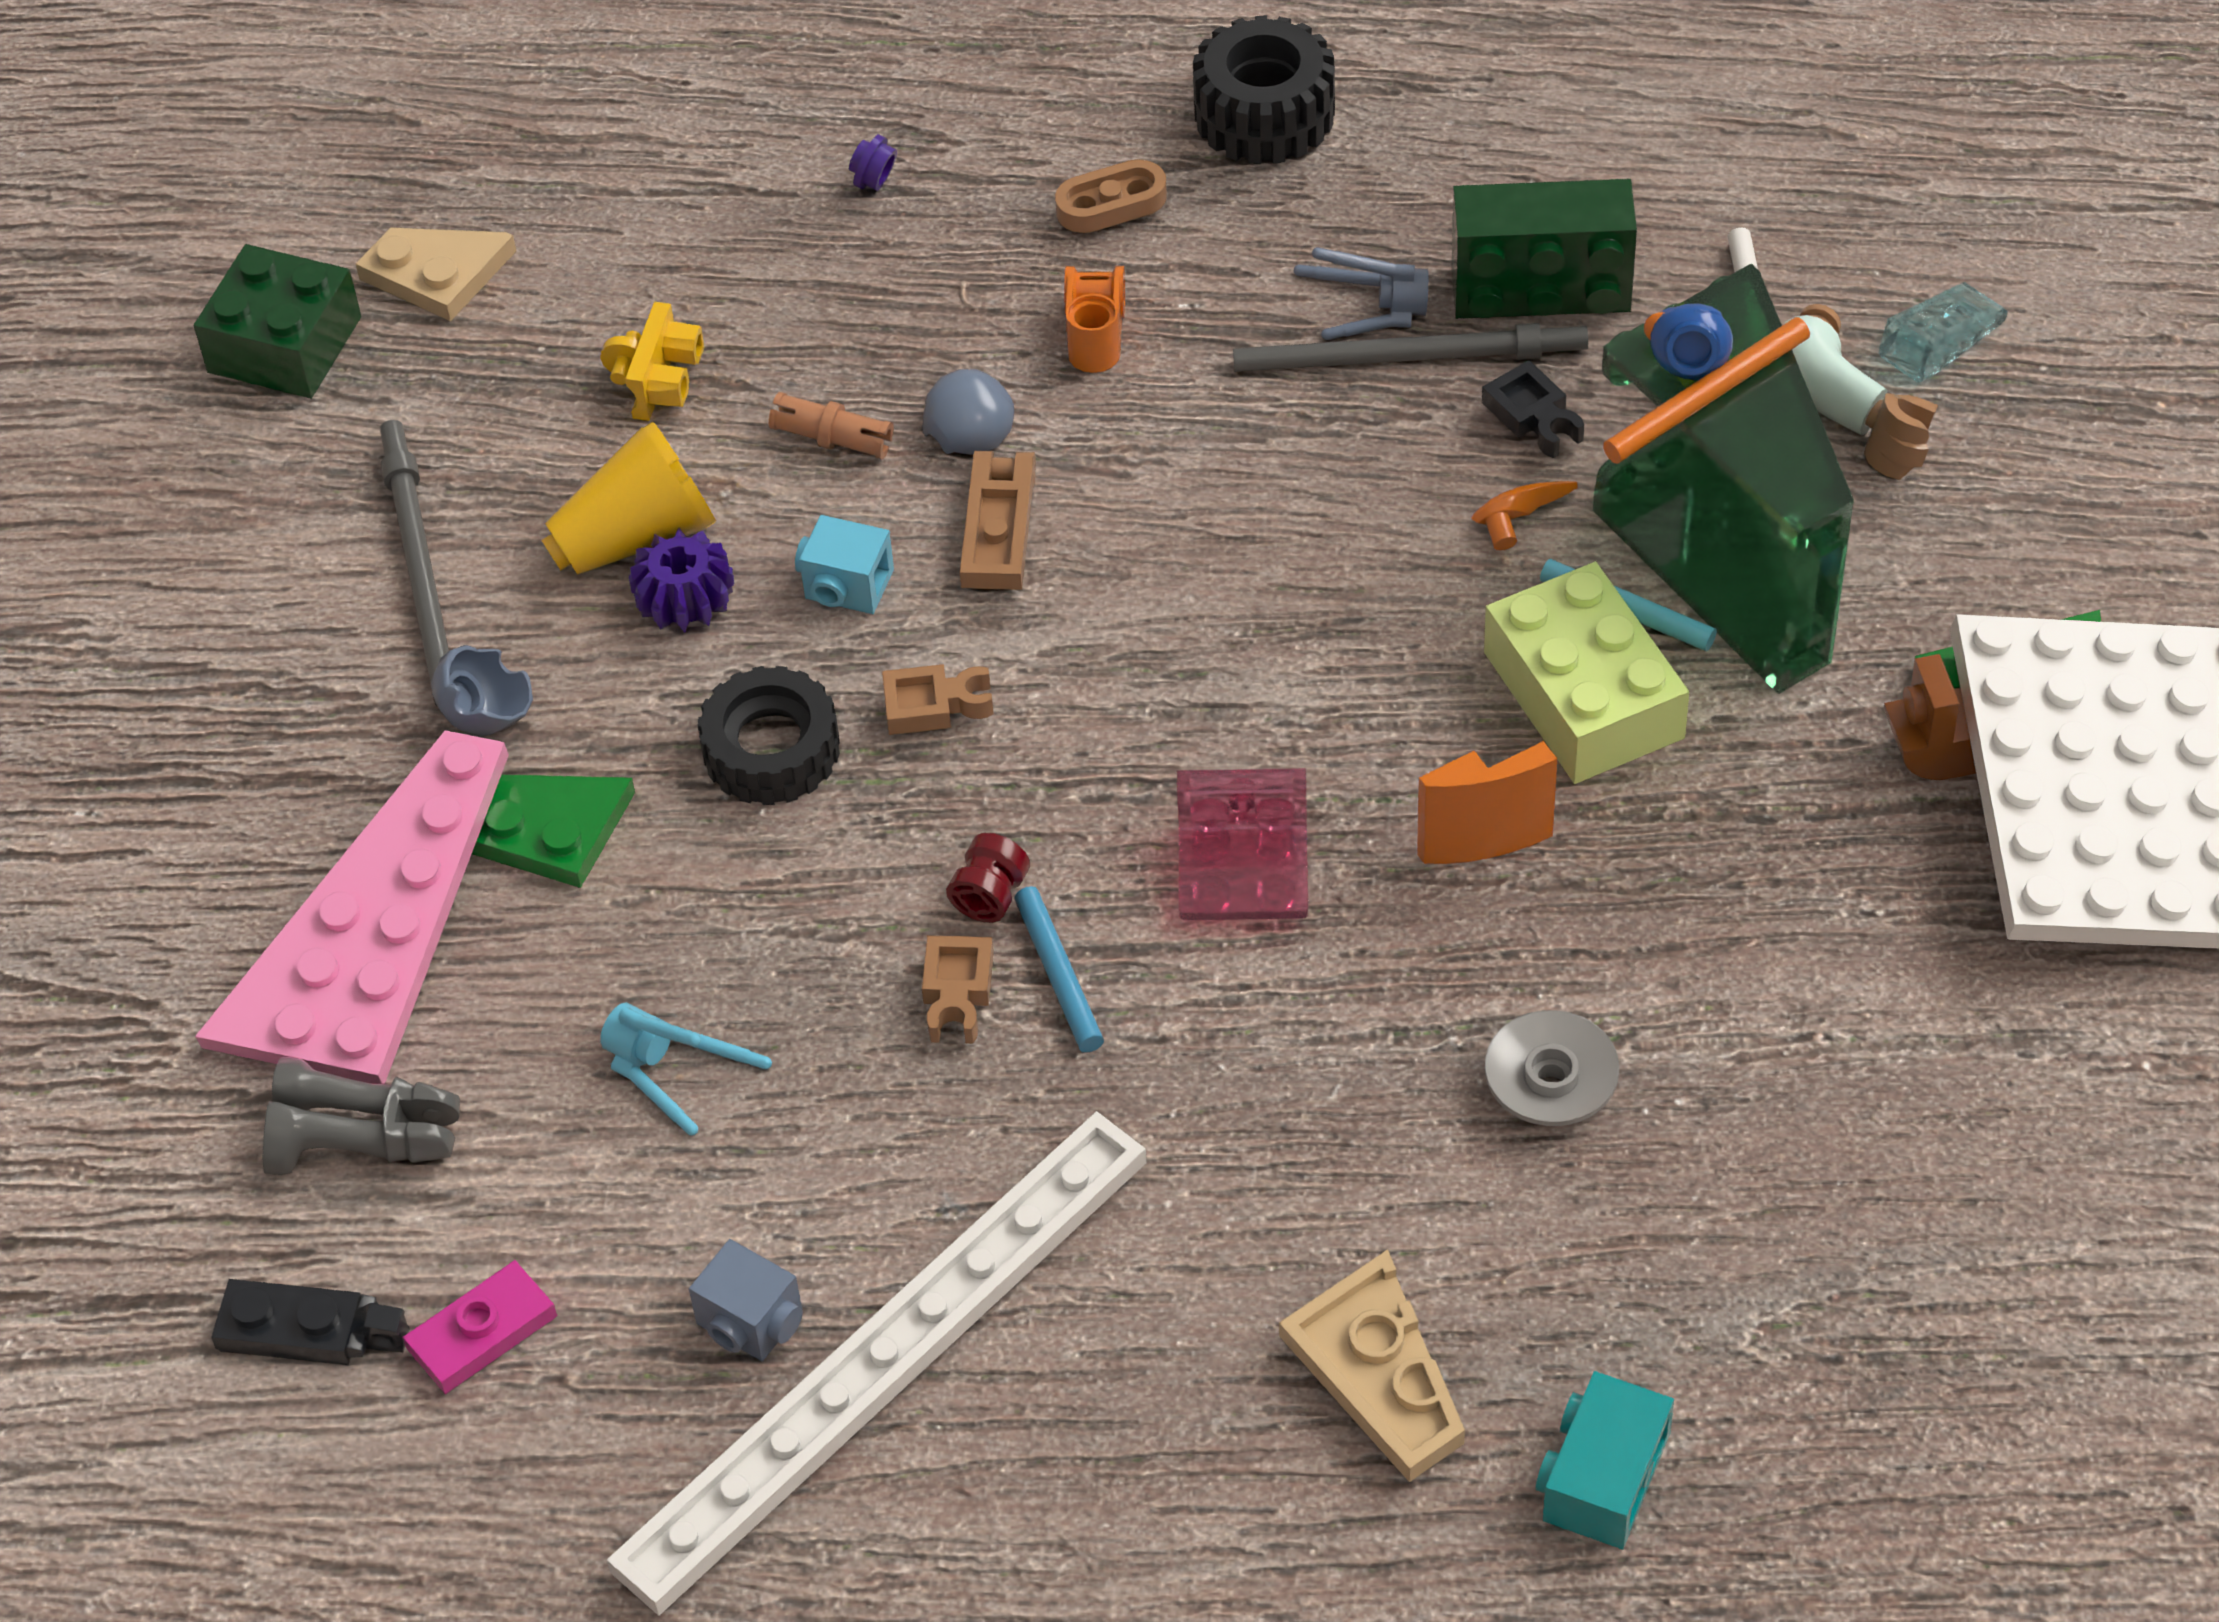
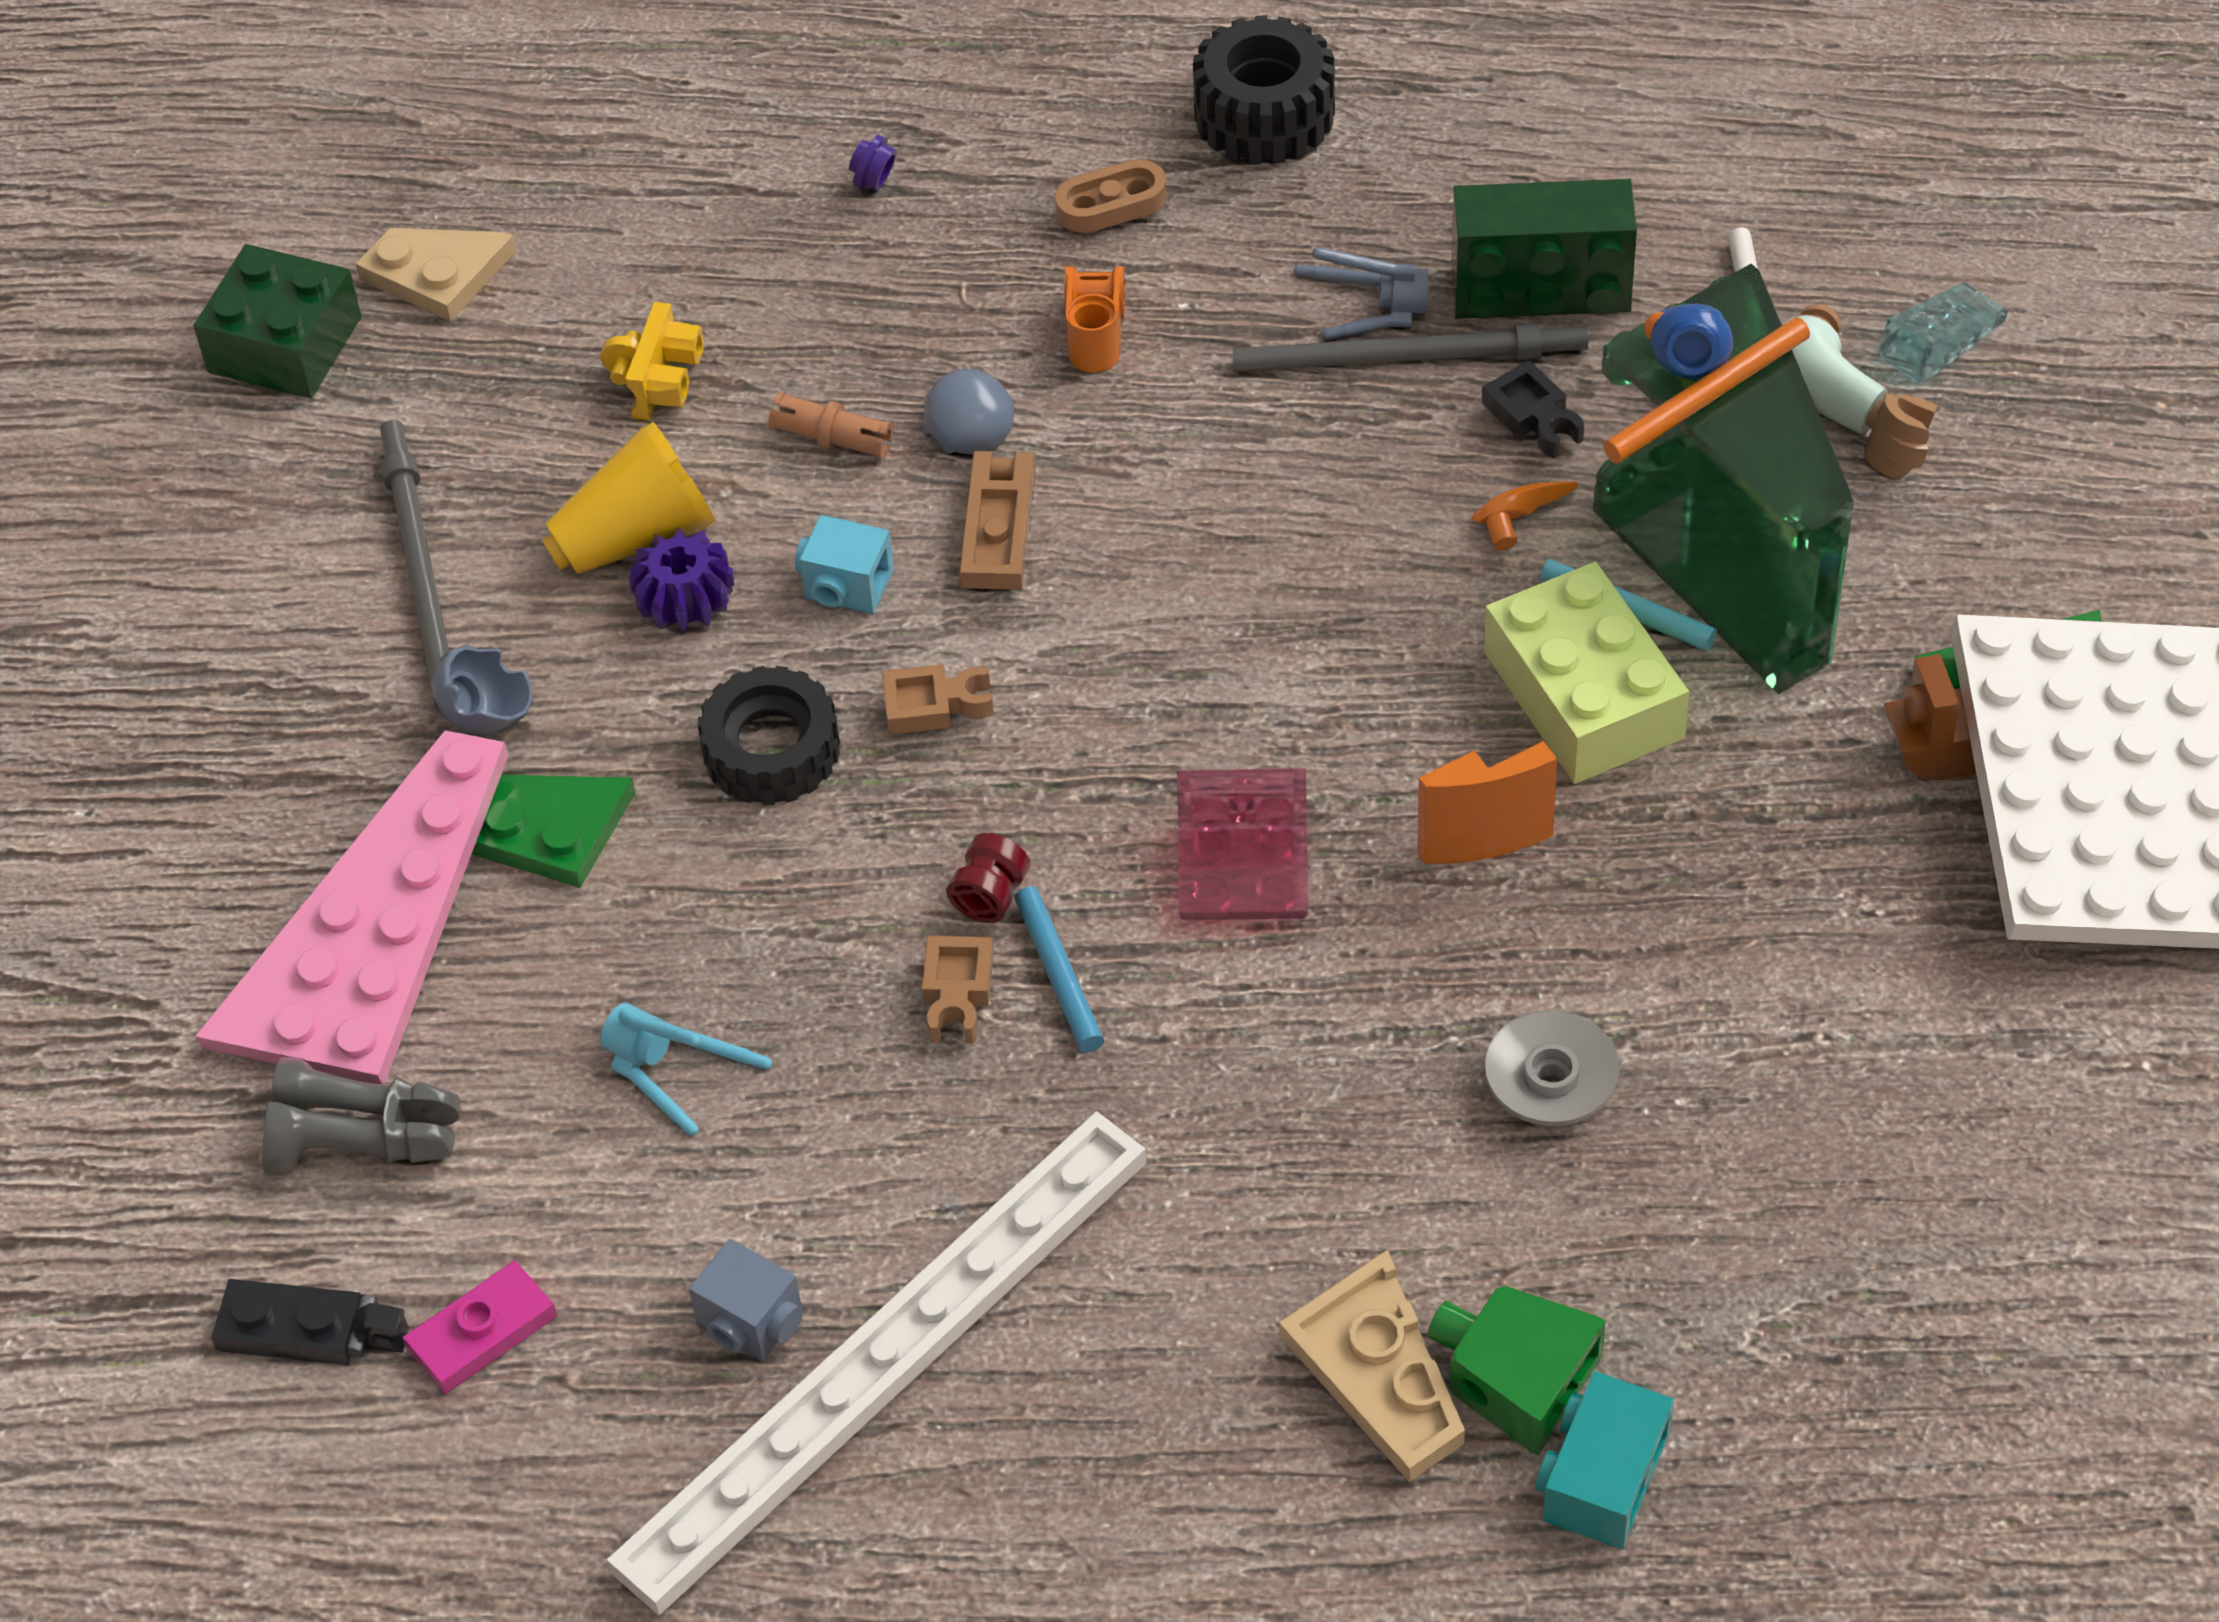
(1519, 1360): none -> green torso

